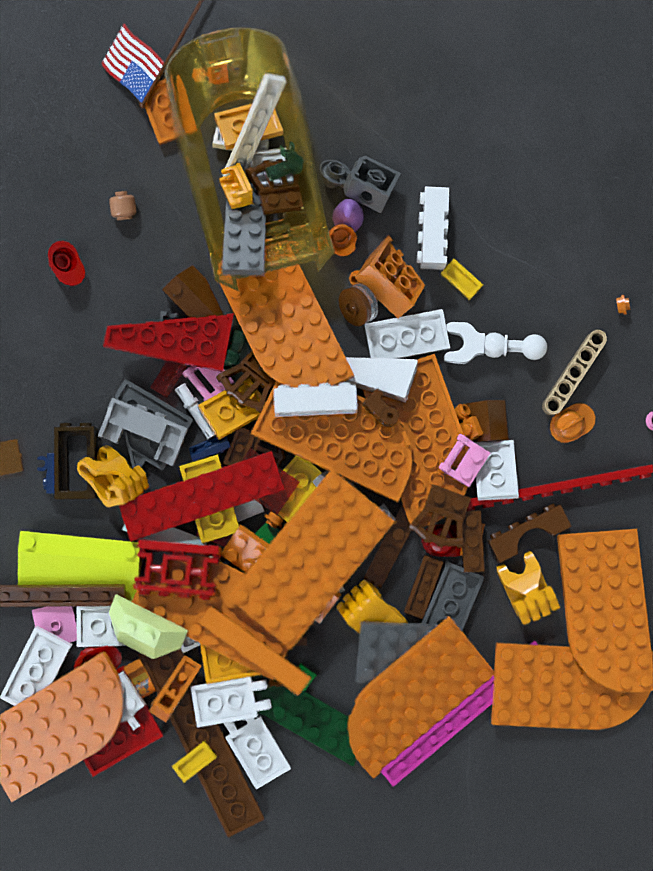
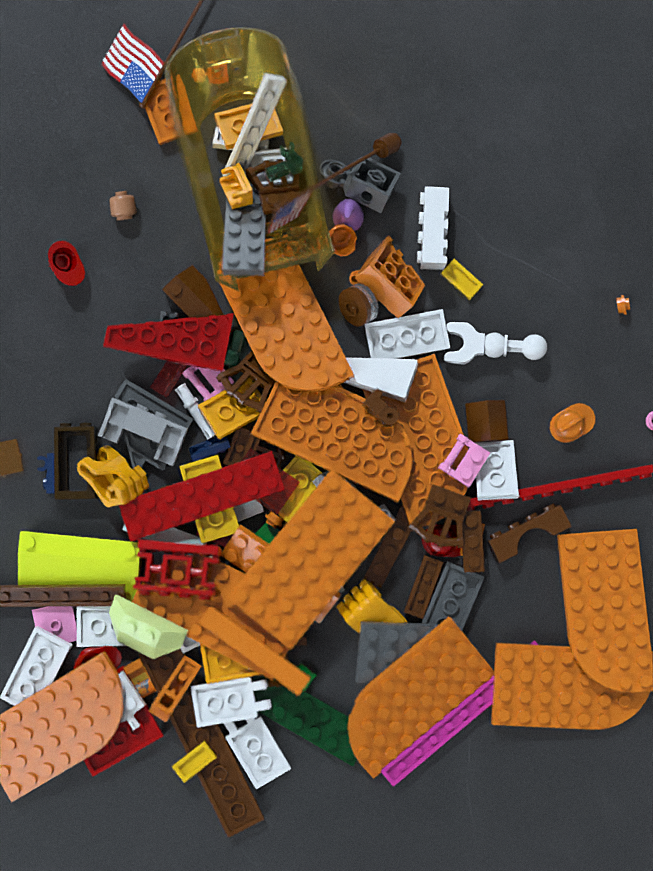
(292, 207): none -> reddish brown flag
(315, 400): white brick -> none
(470, 425): orange plate -> none
(528, 590): light orange piece -> none
(582, 367): tan beam -> none

